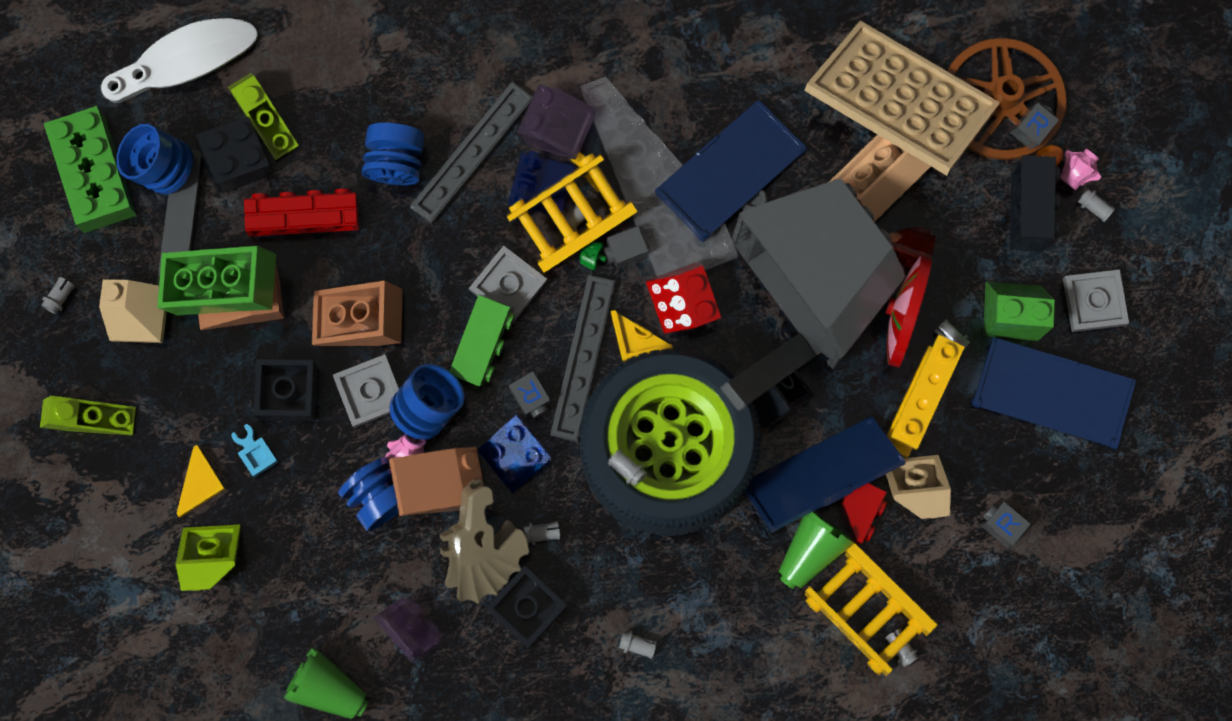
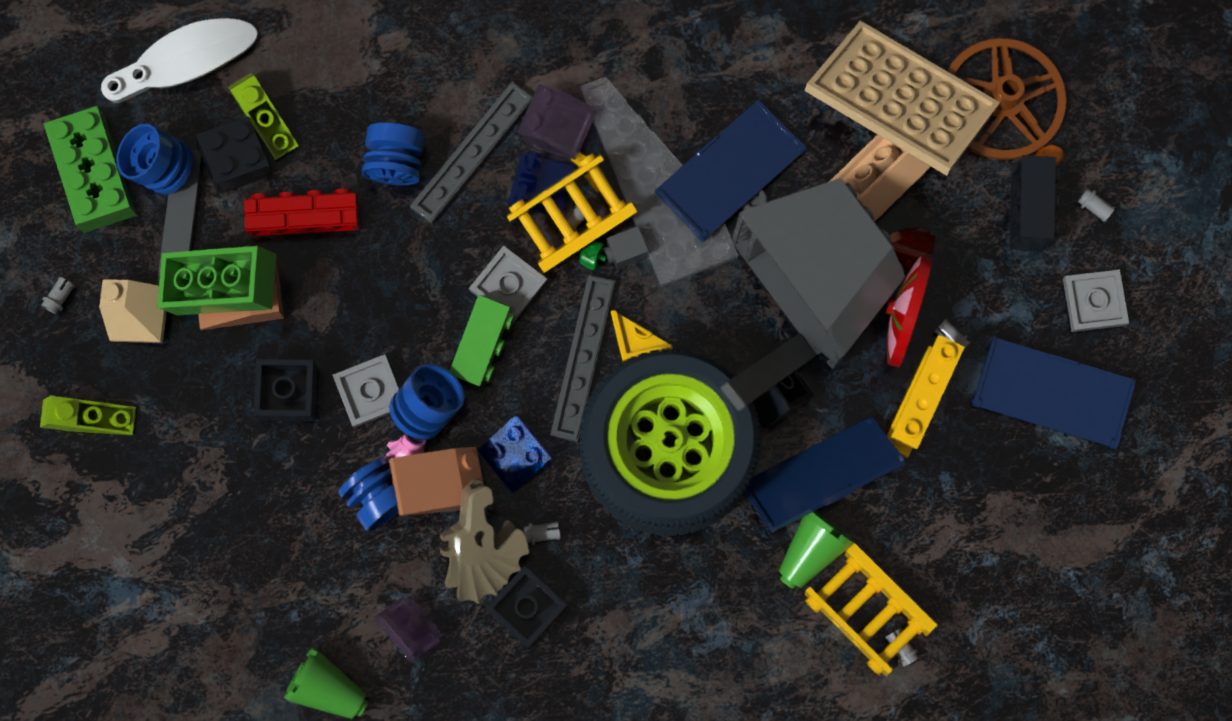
(200, 483): yellow tile -> none
(206, 555): lime slope -> none
(255, 454): medium azure plate -> none
(358, 315): nougat slope -> none
(530, 396): dark grey brick -> none
(628, 468): light grey pin -> none
(637, 644): light grey pin -> none
(683, 298): red slope -> none
(860, 509): red slope -> none
(921, 487): tan slope -> none
(1004, 524): dark grey brick -> none
(1017, 311): bright green slope -> none
(1034, 125): dark grey brick -> none
(1079, 168): bright pink rock -> none

